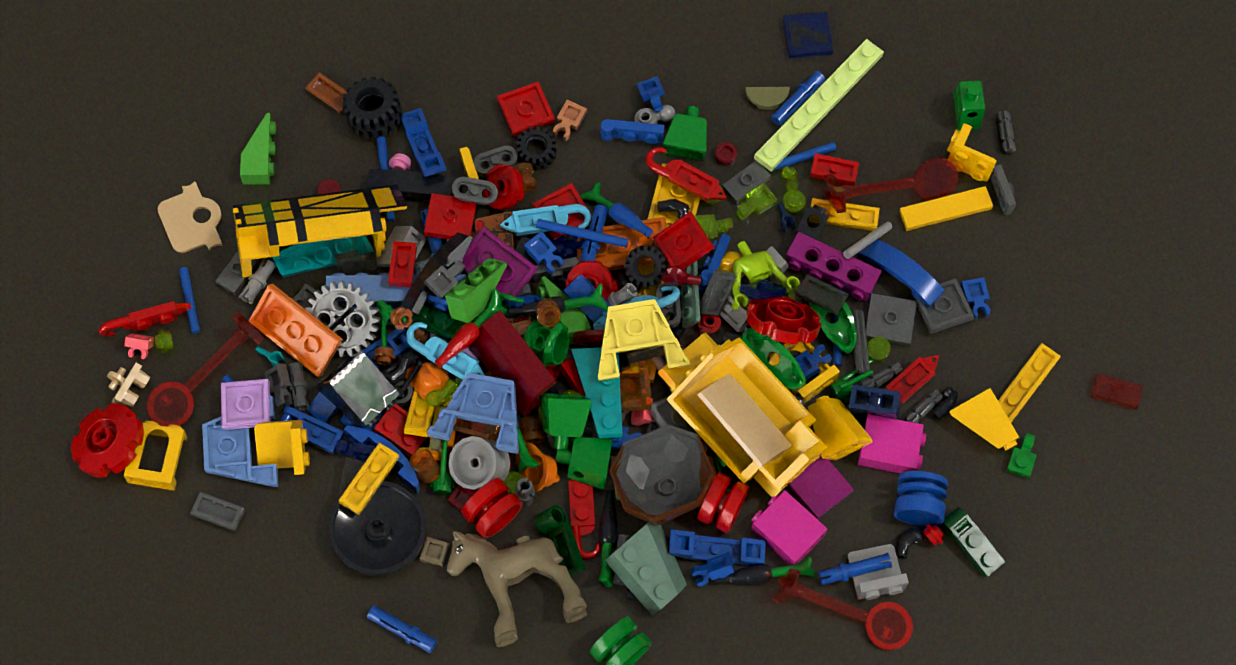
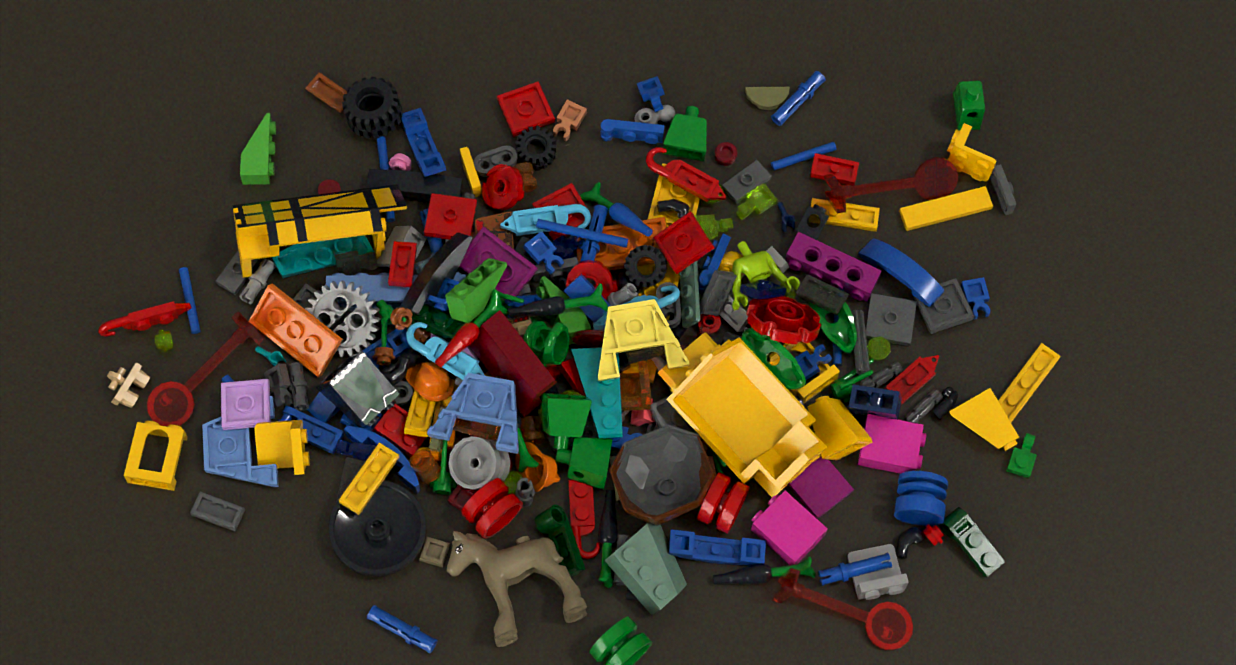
(107, 440): red piece -> none
(139, 342): coral tile -> none
(180, 226): tan piece -> none
(401, 391): black hinge -> none
(442, 396): clear neon green arm -> none
(444, 280): dark grey plate -> none
(475, 188): dark grey plate -> none
(546, 308): clear orange wheel -> none
(676, 276): dark red rock -> none
(715, 568): blue plate -> none
(745, 420): tan slope -> none
(791, 175): clear neon green arm -> none
(794, 201): clear neon green plate -> none
(808, 35): clear blue tile -> none
(818, 105): yellowish green plate -> none
(867, 240): light grey bar -> none
(1006, 131): dark grey axle -> none
(1117, 391): clear red plate -> none

